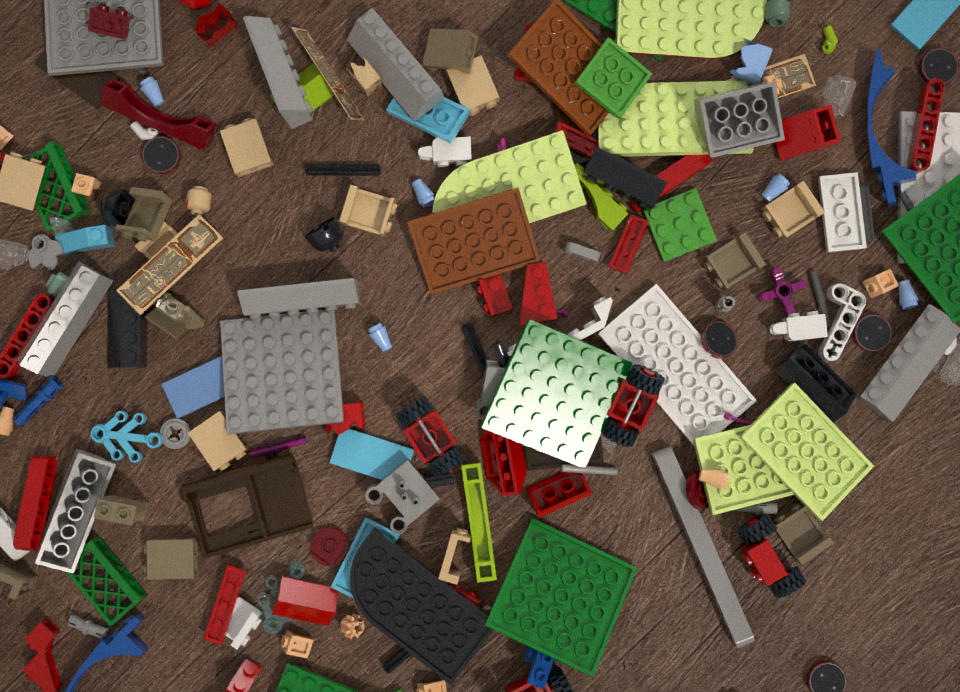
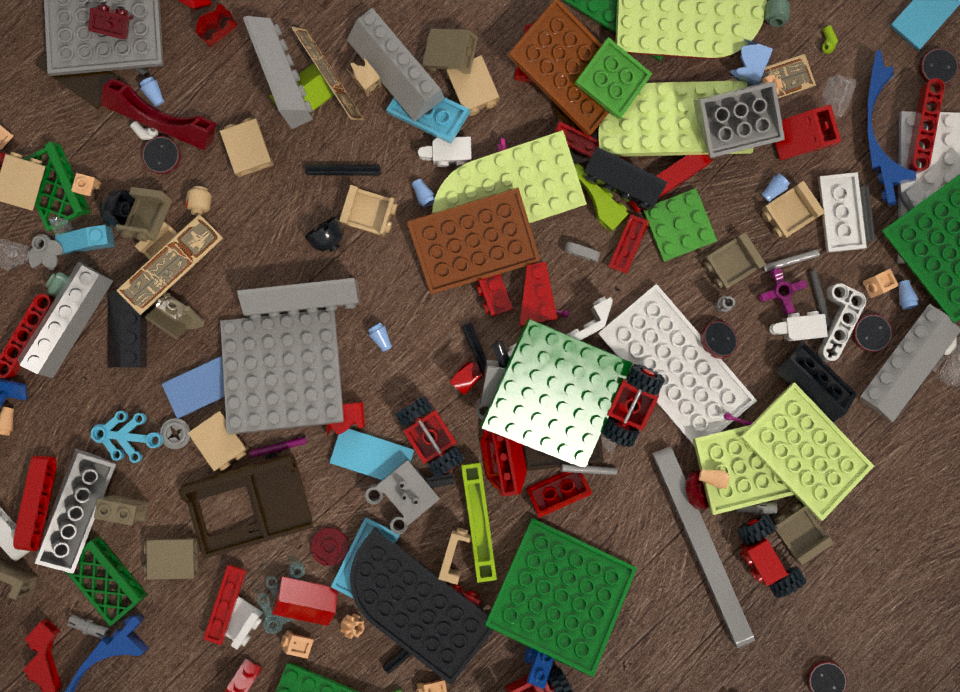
(43, 395): blue pin -> none
(465, 377): none -> red piece
(791, 260): none -> light grey bar

